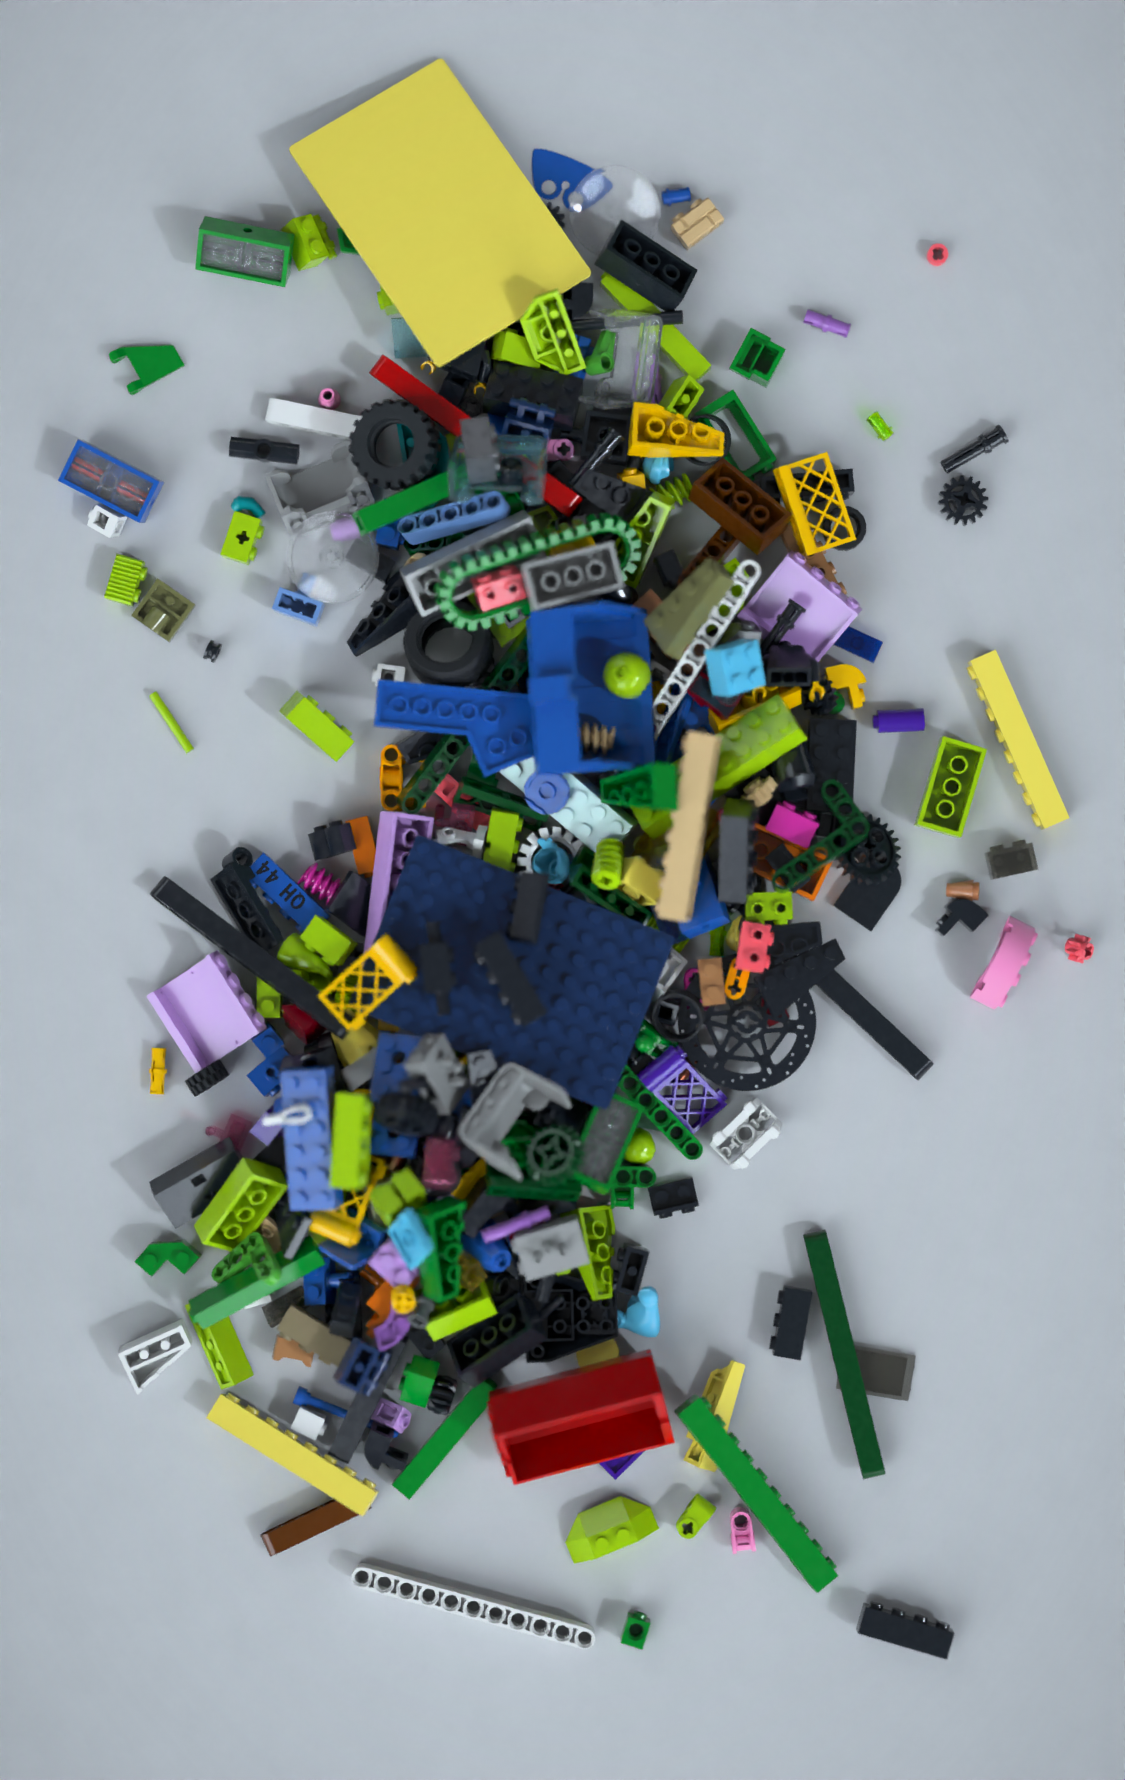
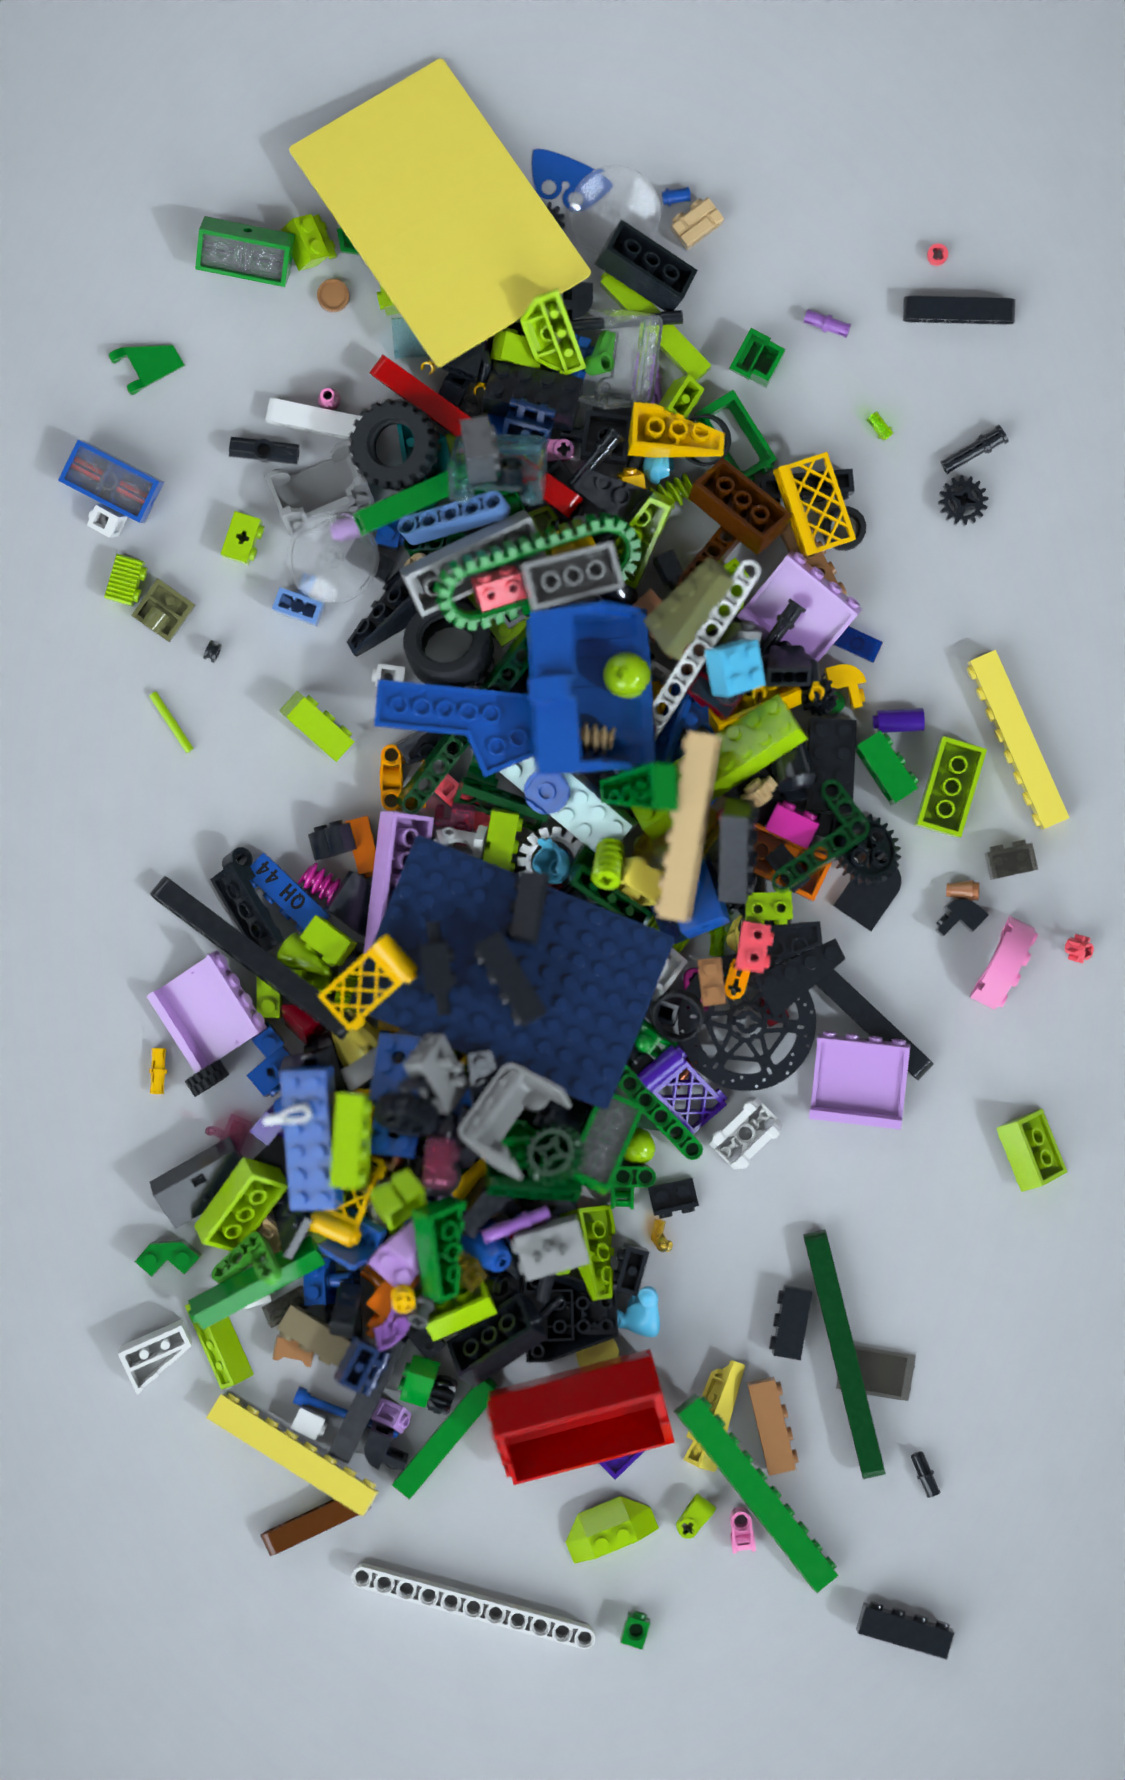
(247, 503): teal arm -> none
(333, 295): none -> medium nougat piece
(410, 1238): medium azure plate -> none
(659, 1238): none -> clear yellow arm
(771, 1425): none -> medium nougat brick
(859, 1080): none -> lavender panel
(886, 767): none -> green brick
(925, 1474): none -> black axle
(959, 310): none -> black beam
(1031, 1150): none -> lime slope

